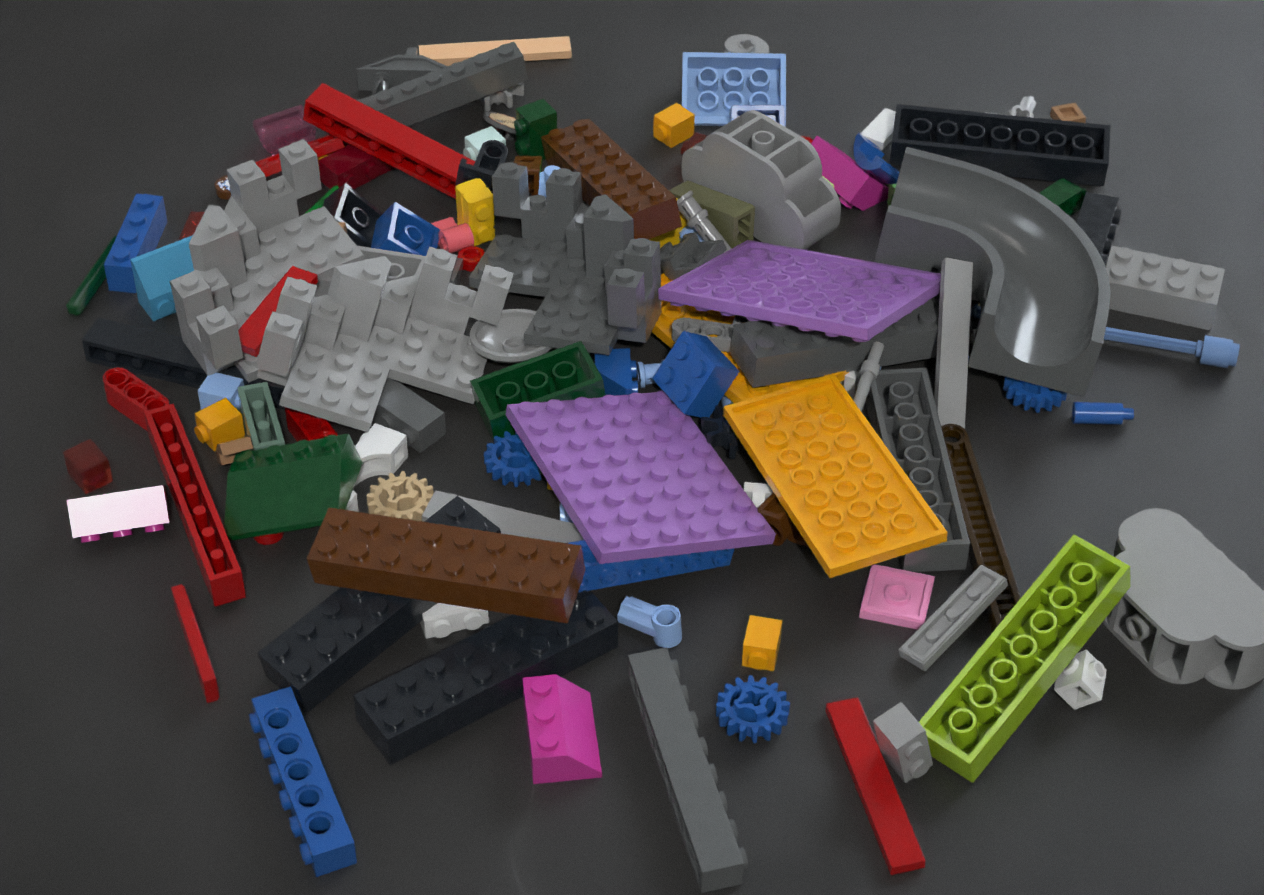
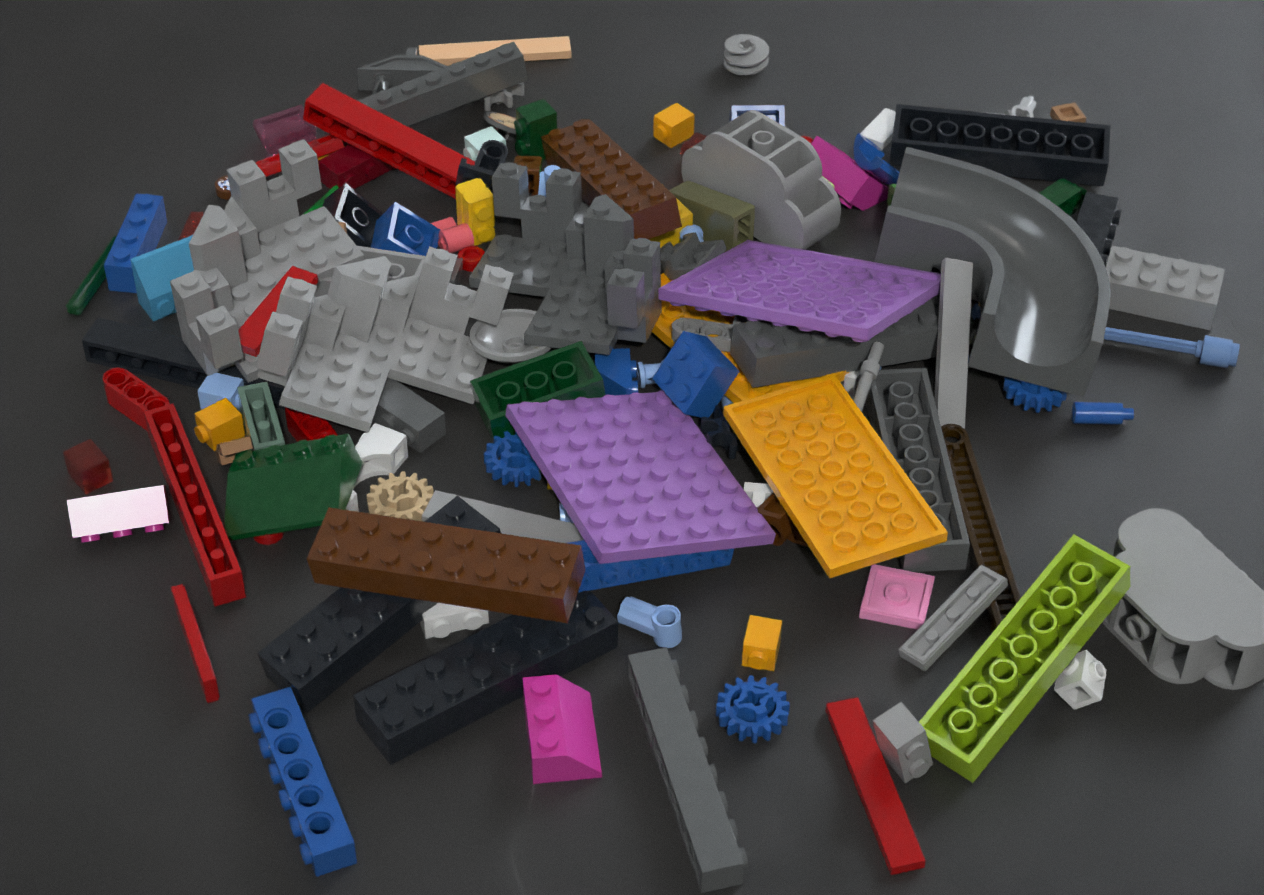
(698, 218): light grey pin -> none
(726, 79): light blue slope -> none

